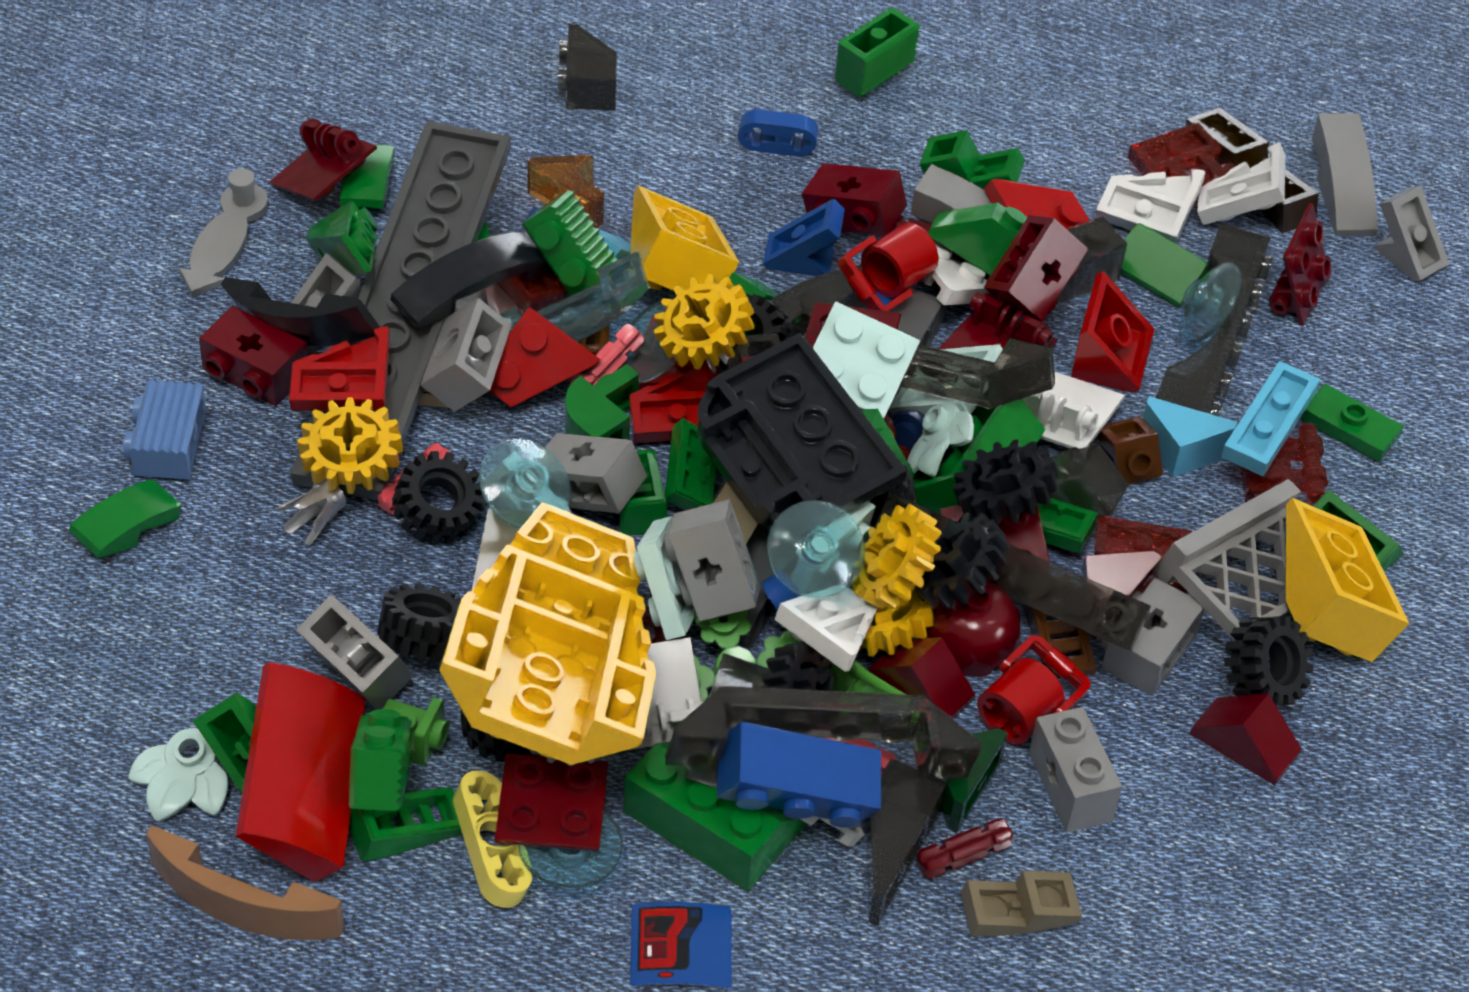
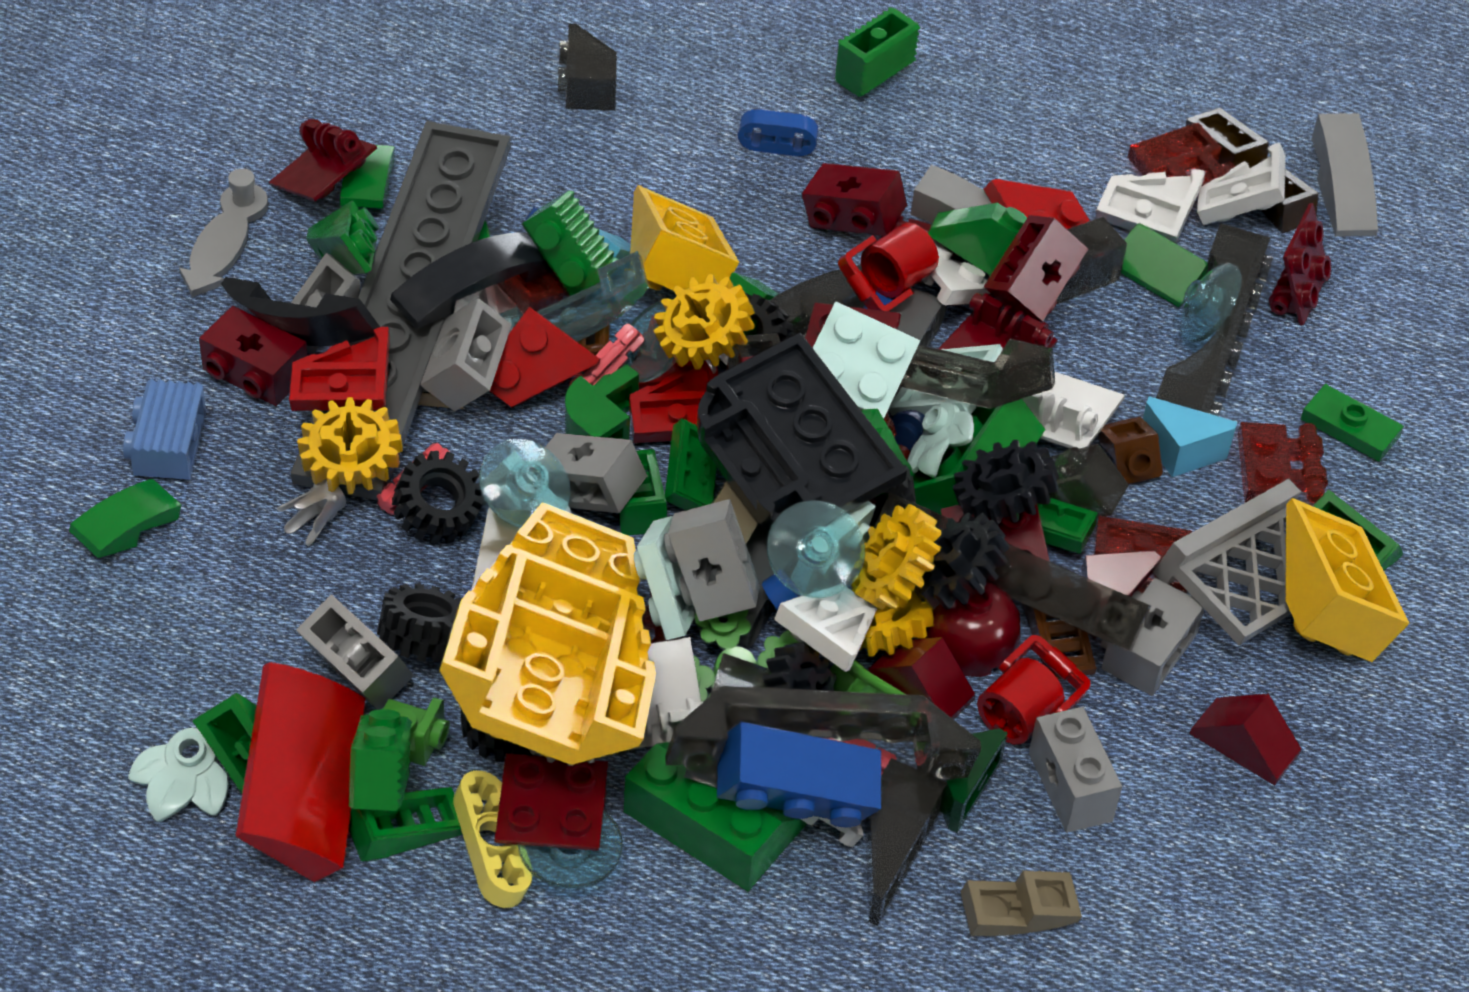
(296, 916): medium nougat slope -> none
(557, 174): clear orange slope -> none
(681, 944): sticker -> none
(806, 242): blue slope -> none
(959, 155): green brick -> none
(964, 848): dark red axle -> none
(1112, 339): red slope -> none
(1270, 418): medium azure plate -> none
(1287, 659): black tyre -> none
(1414, 236): light grey slope -> none

